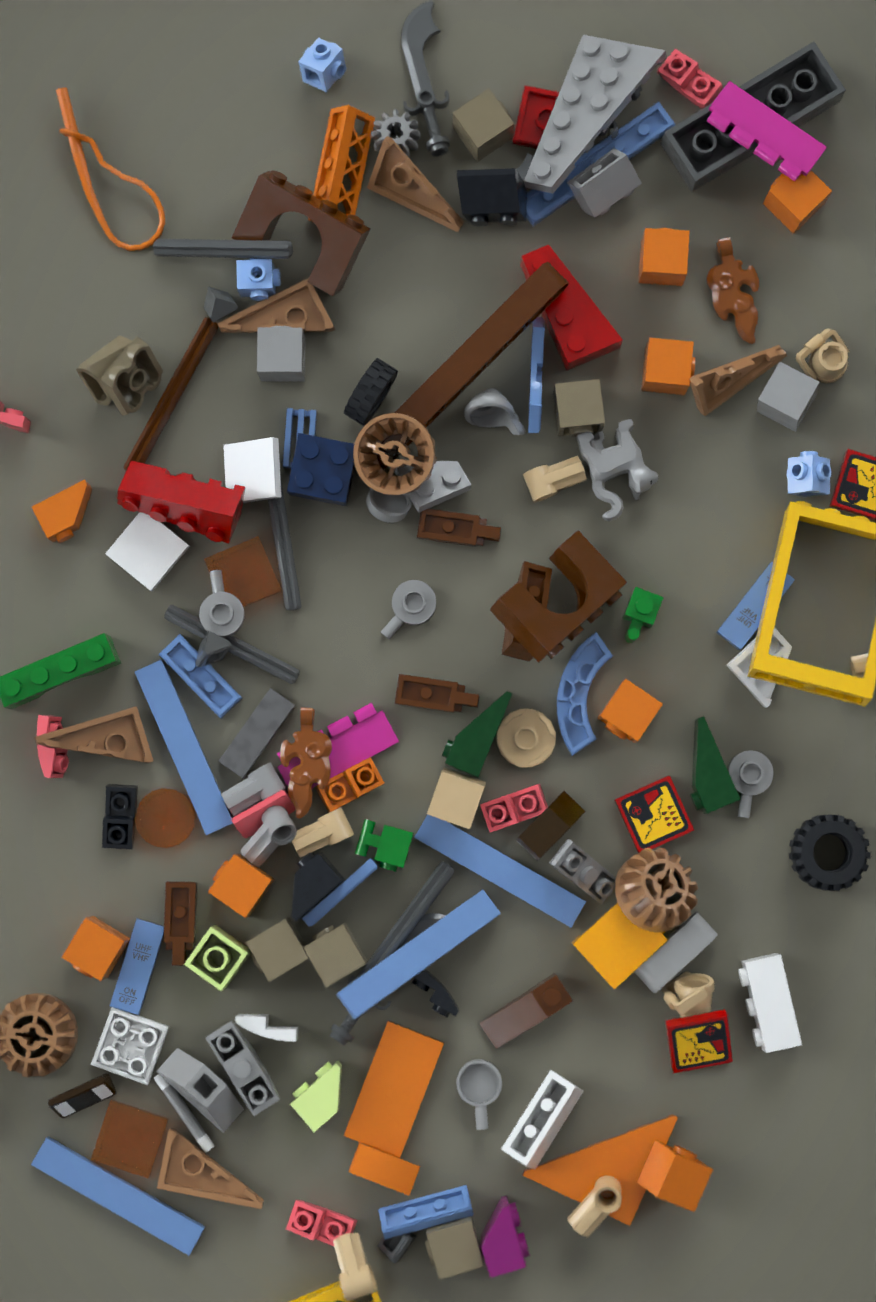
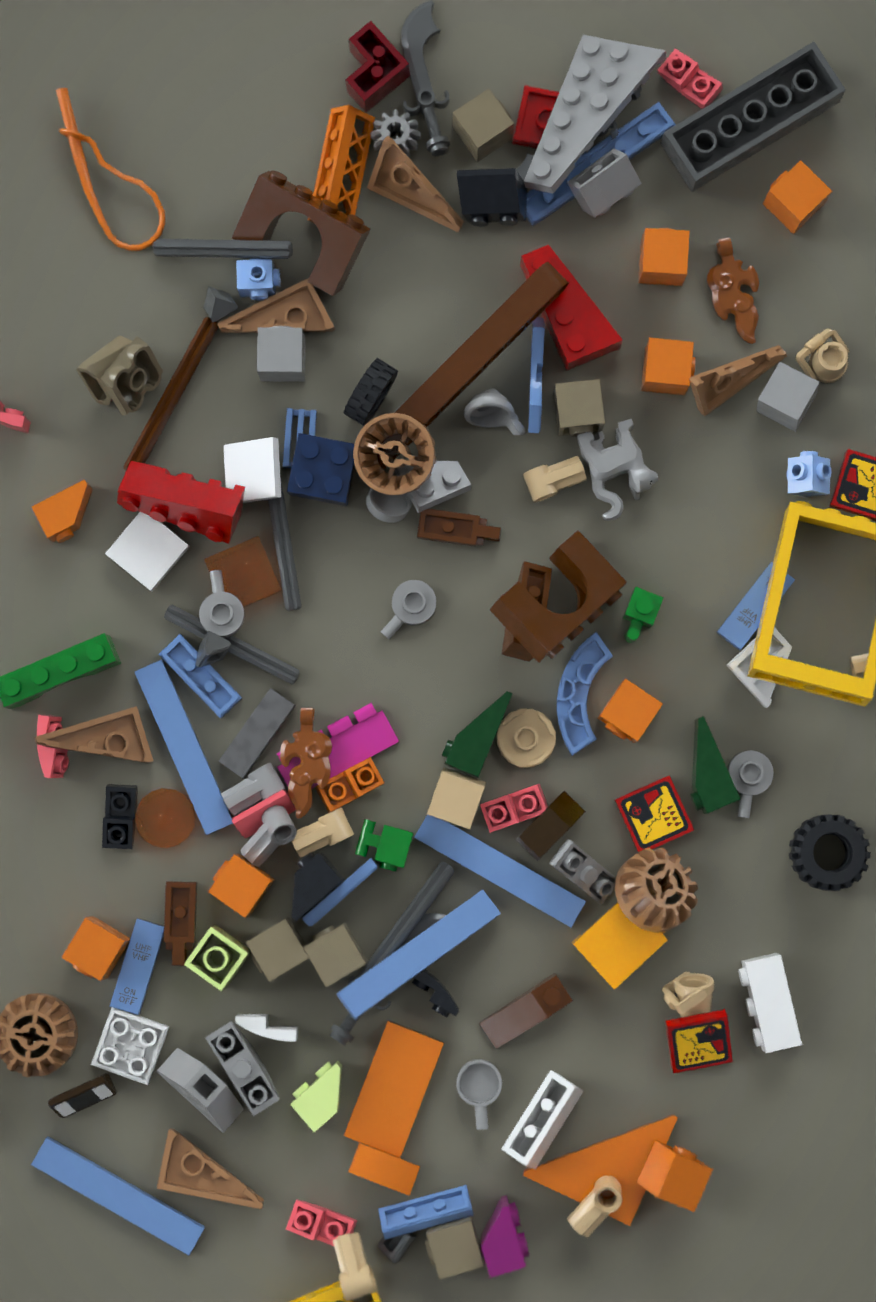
(129, 1138): clear orange tile -> none
(185, 1114): light grey bar -> none
(322, 64): light blue brick -> none
(381, 67): none -> dark red brick
(433, 694): reddish brown hinge -> none
(677, 952): light grey beam -> none
(771, 131): dark pink windscreen -> none

